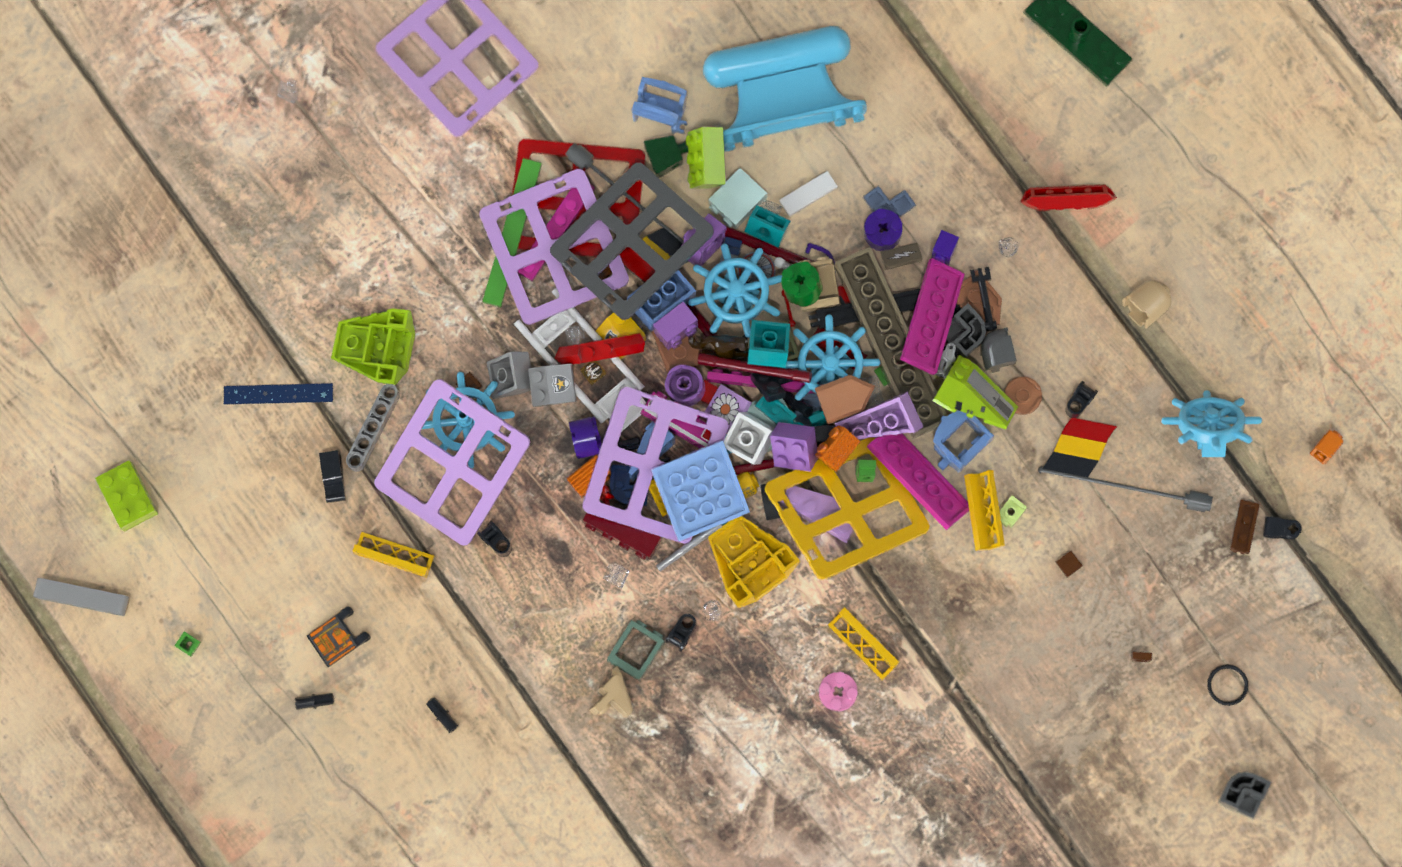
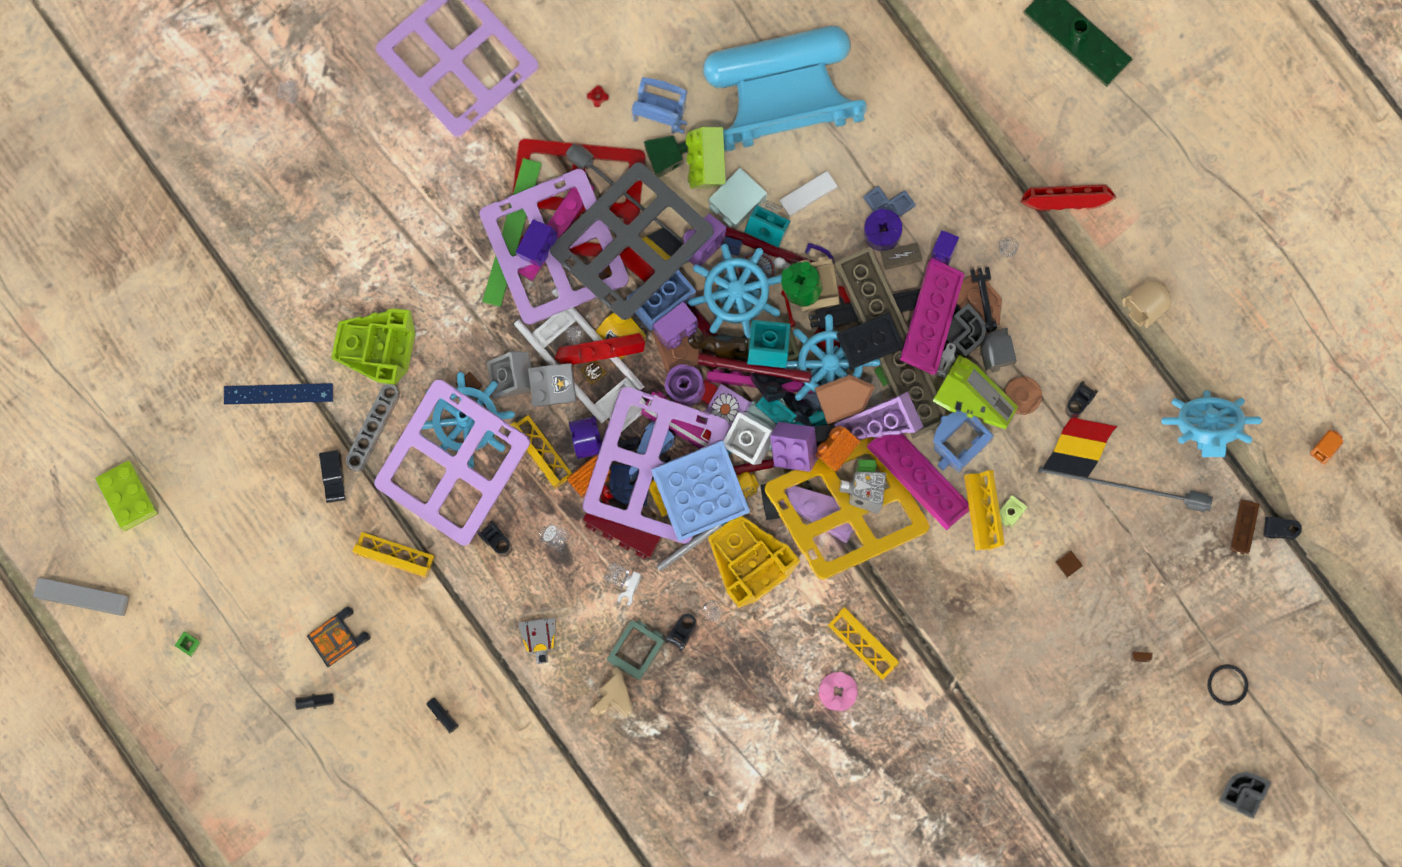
(537, 243): none -> dark purple brick
(538, 459): none -> yellow fence
(539, 637): none -> light grey torso
(554, 537): none -> clear slope
(598, 90): none -> red plate
(632, 583): none -> white plate
(865, 490): none -> light grey torso
(870, 341): none -> black tile

